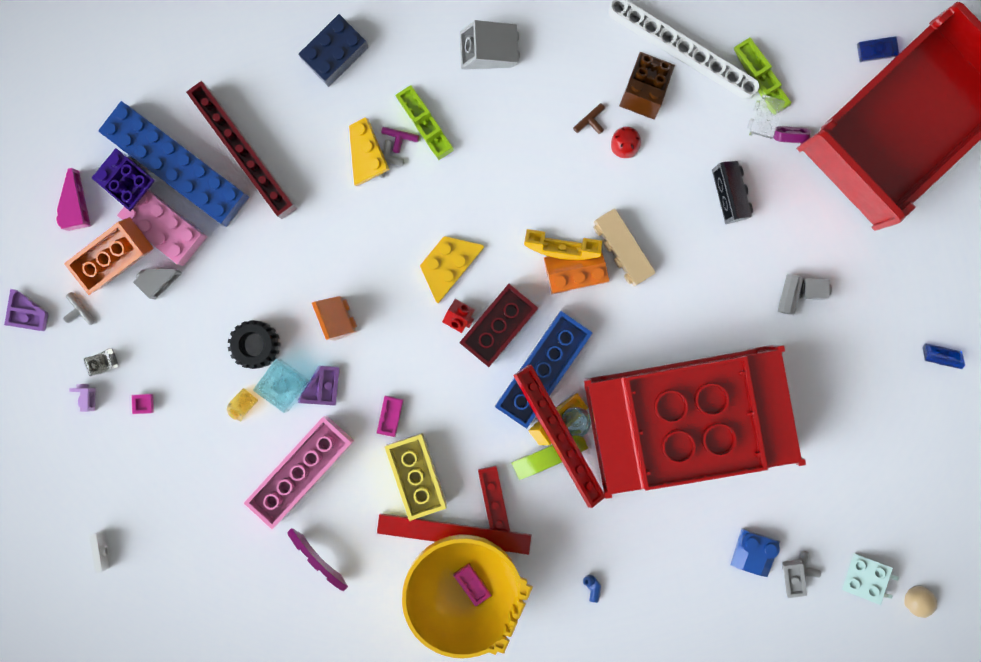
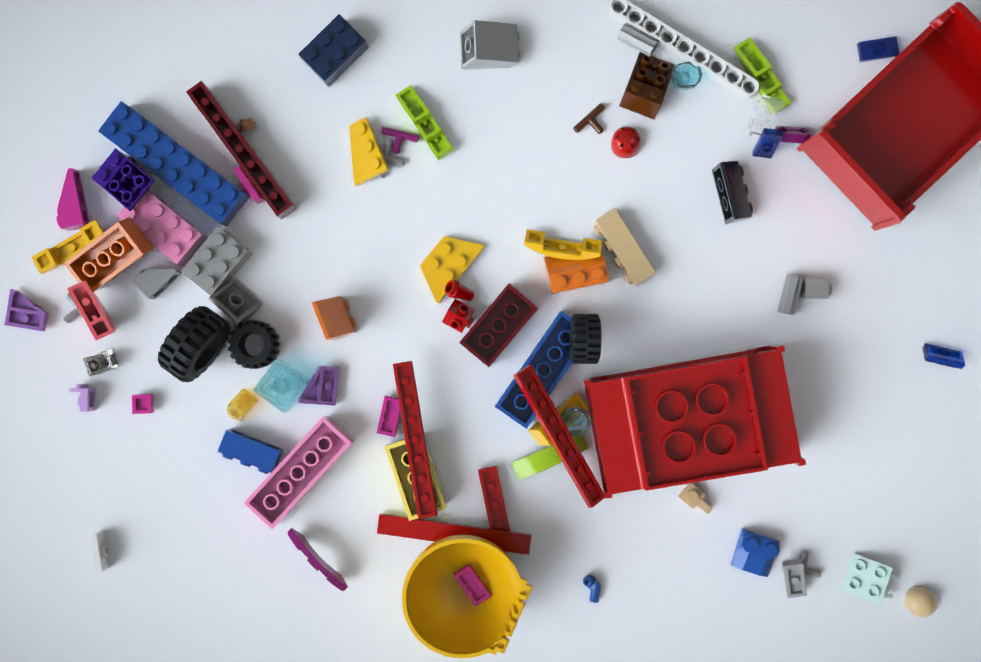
(56, 256): none -> yellow slope
(92, 310): none -> coral slope
(193, 344): none -> black tyre
(216, 261): none -> light grey brick
(236, 301): none -> light grey slope
(246, 124): none -> nougat plate
(247, 186): none -> dark pink plate
(250, 451): none -> blue brick
(415, 439): none -> red tile
(457, 290): none -> red cone
(585, 339): none -> black tyre
(637, 40): none -> light grey axle
(686, 76): none -> clear light blue hair
(693, 497): none -> tan plate
(767, 143): none -> clear blue plate

